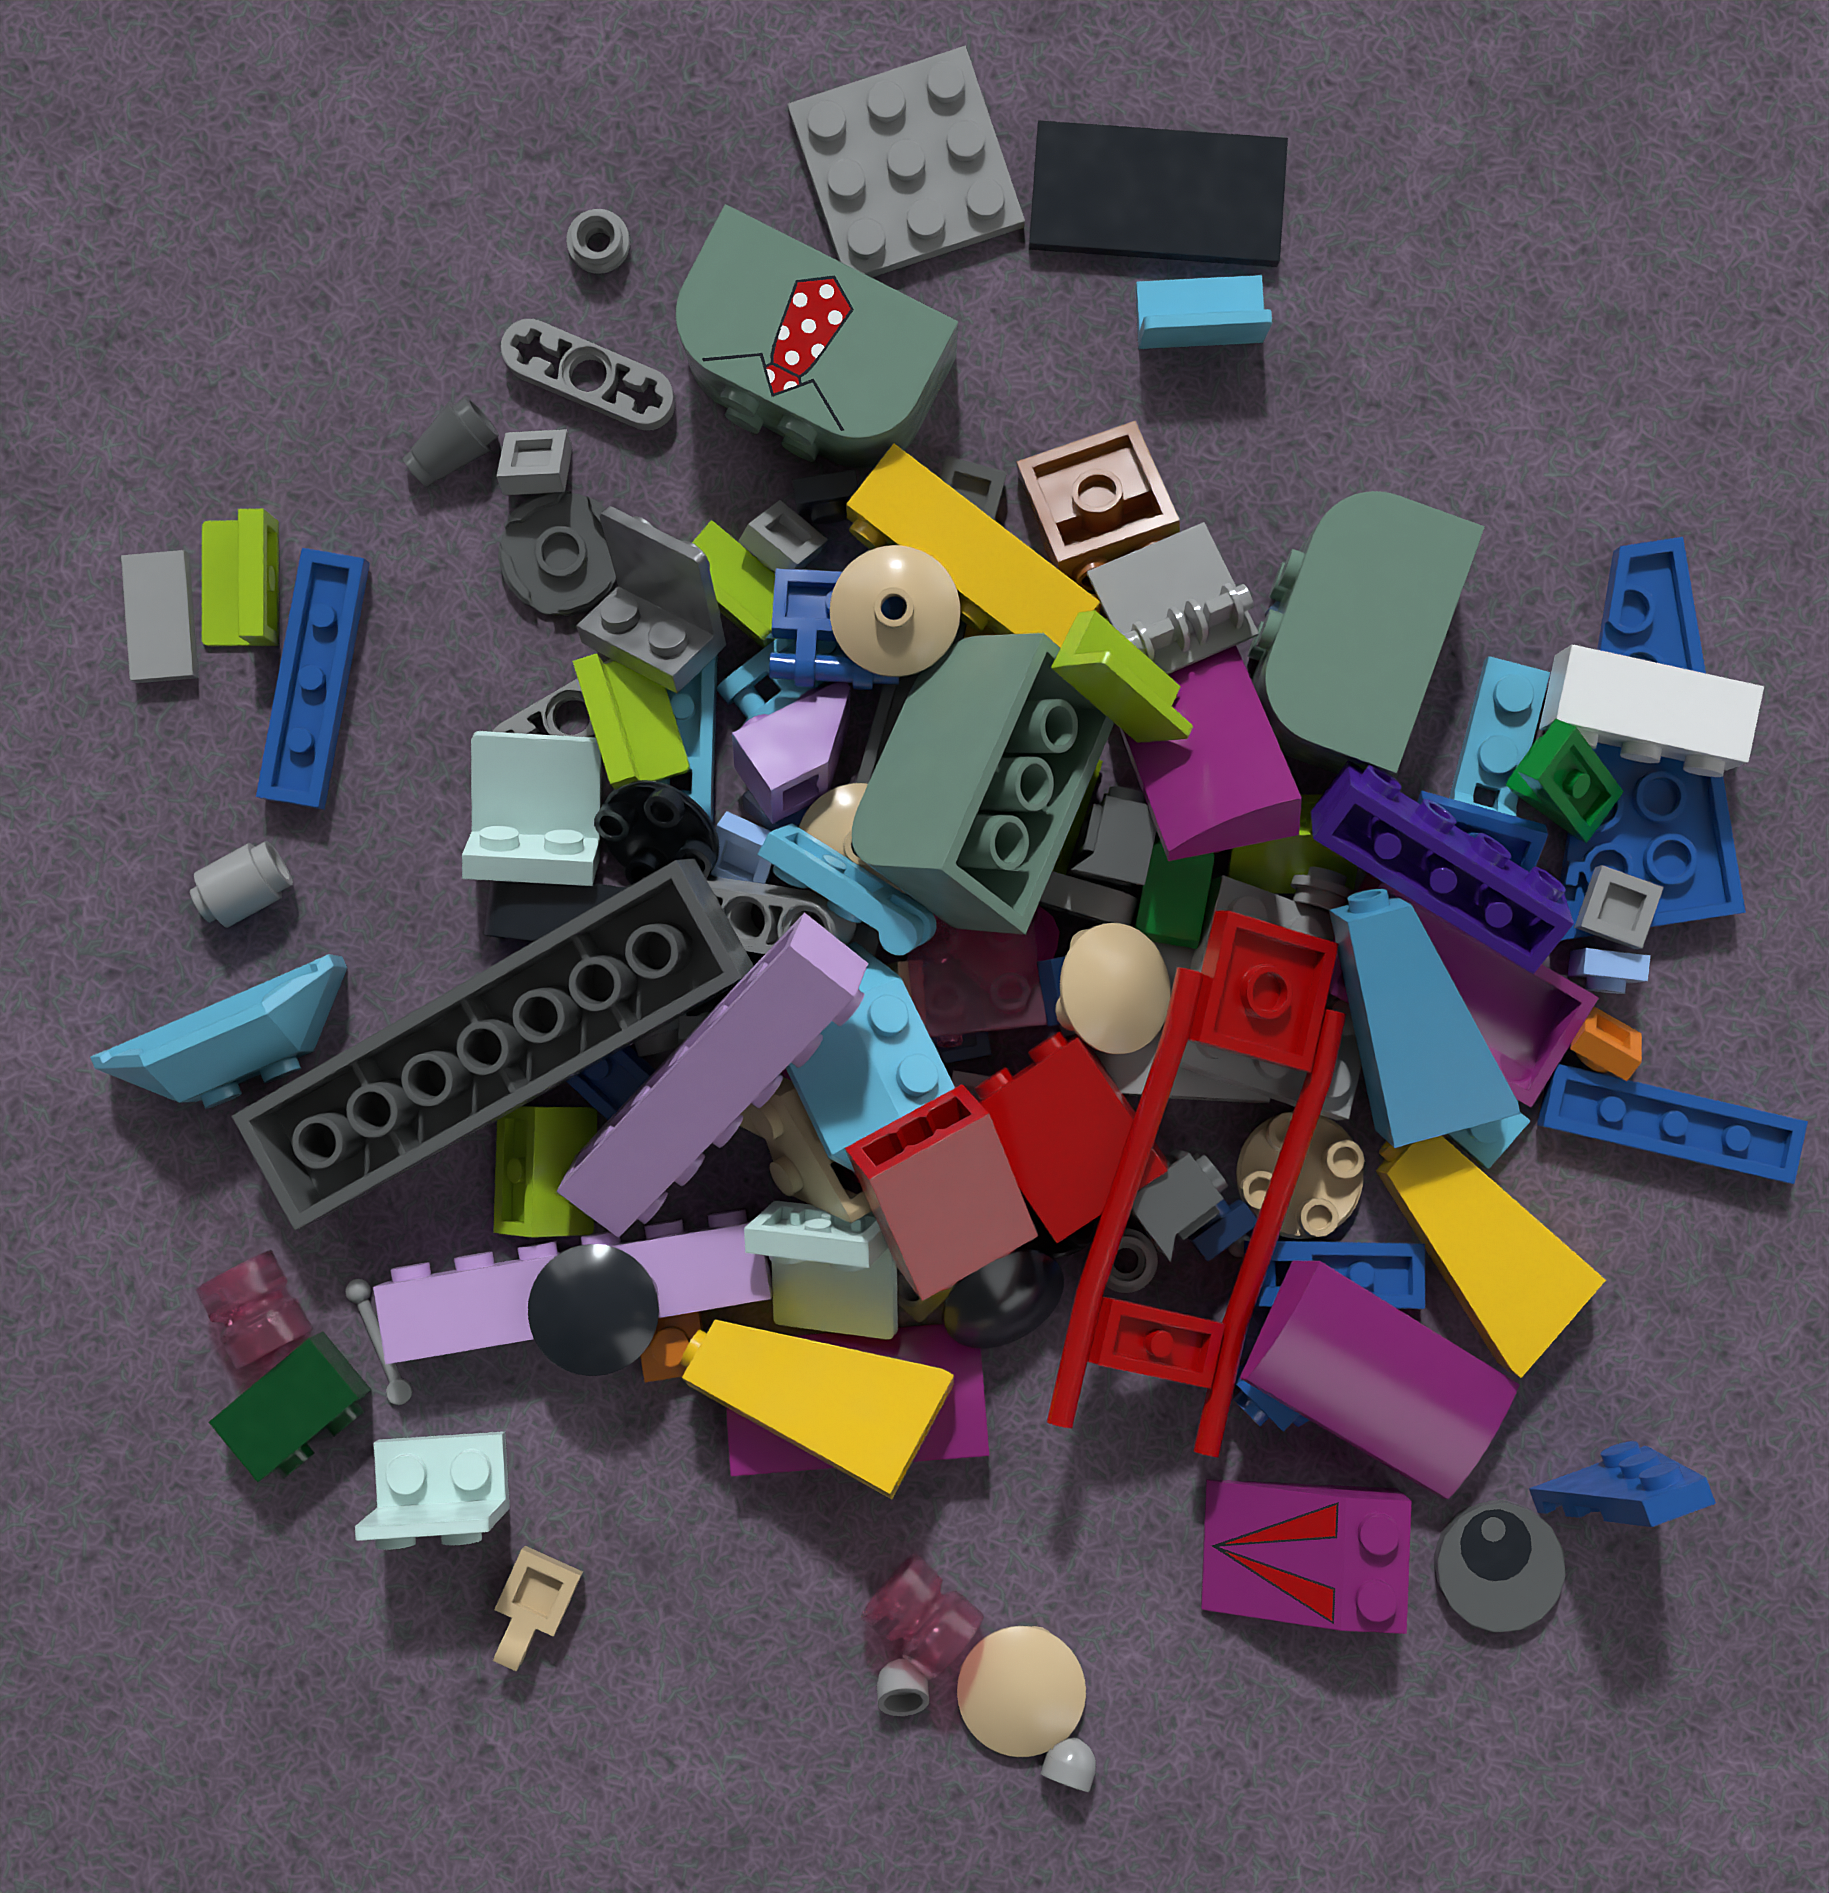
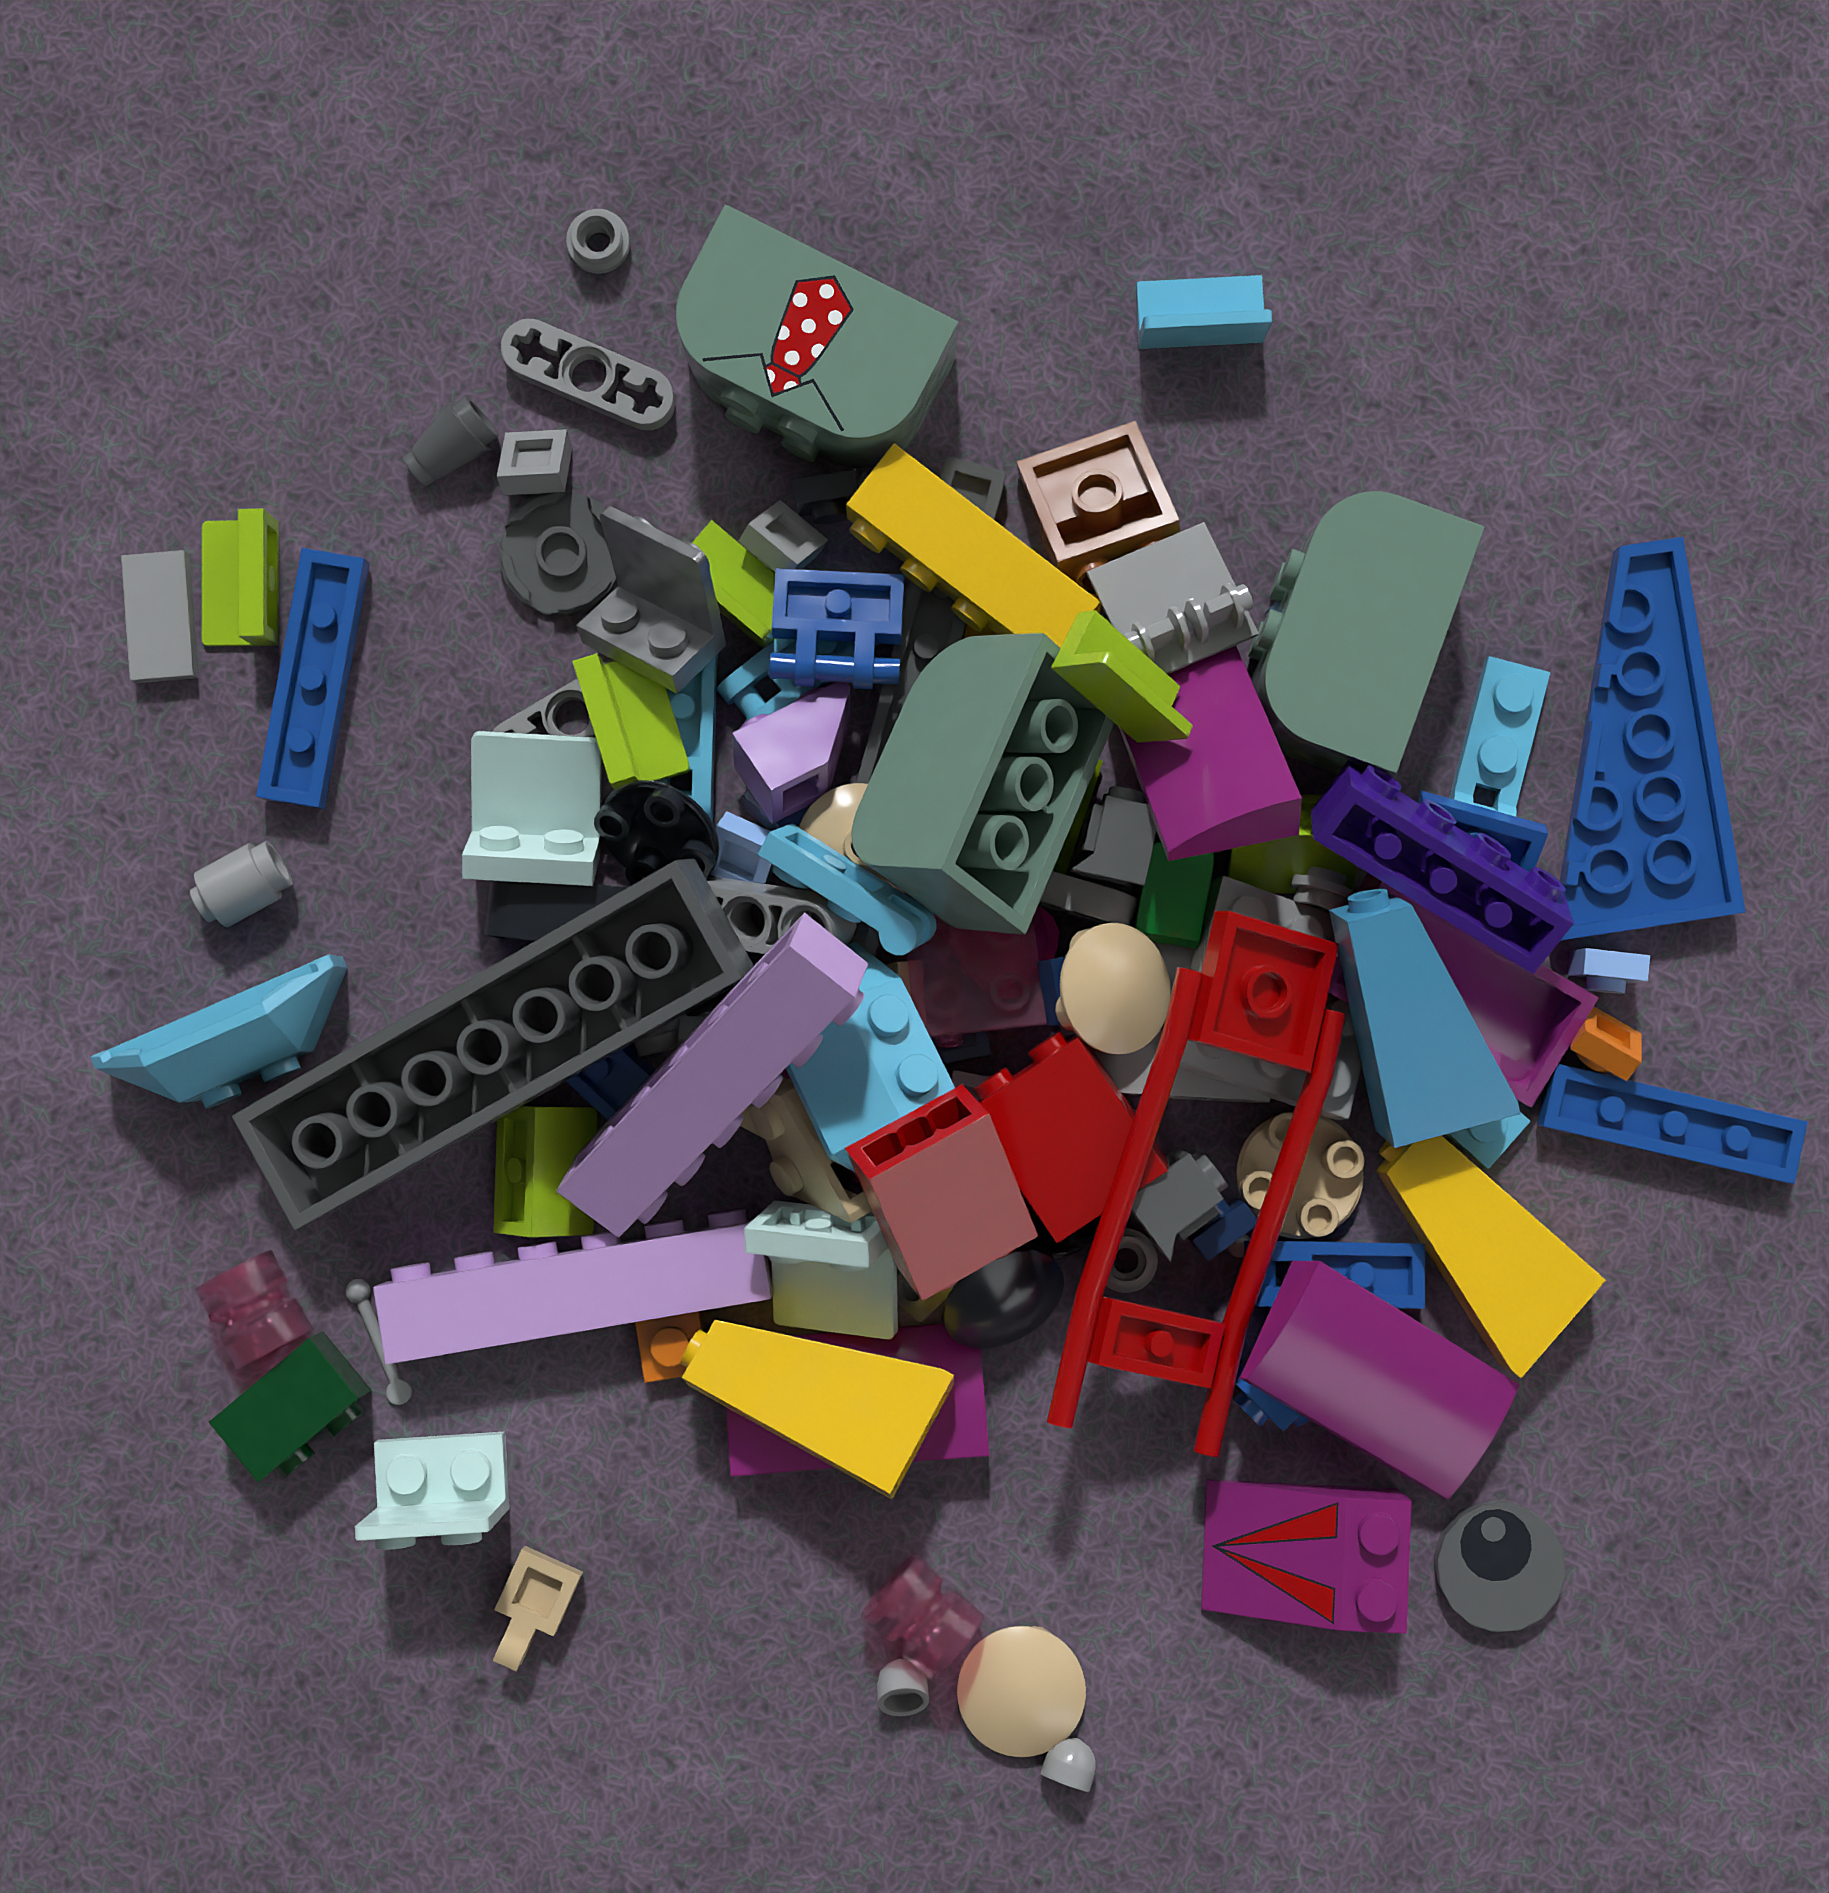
(593, 1309): black dish -> none
(903, 644): tan dish -> none
(906, 164): light grey plate -> none
(1158, 193): black tile -> none
(1566, 781): green slope -> none
(1618, 907): light grey plate -> none
(1627, 1488): blue wing -> none
(1654, 709): white brick -> none

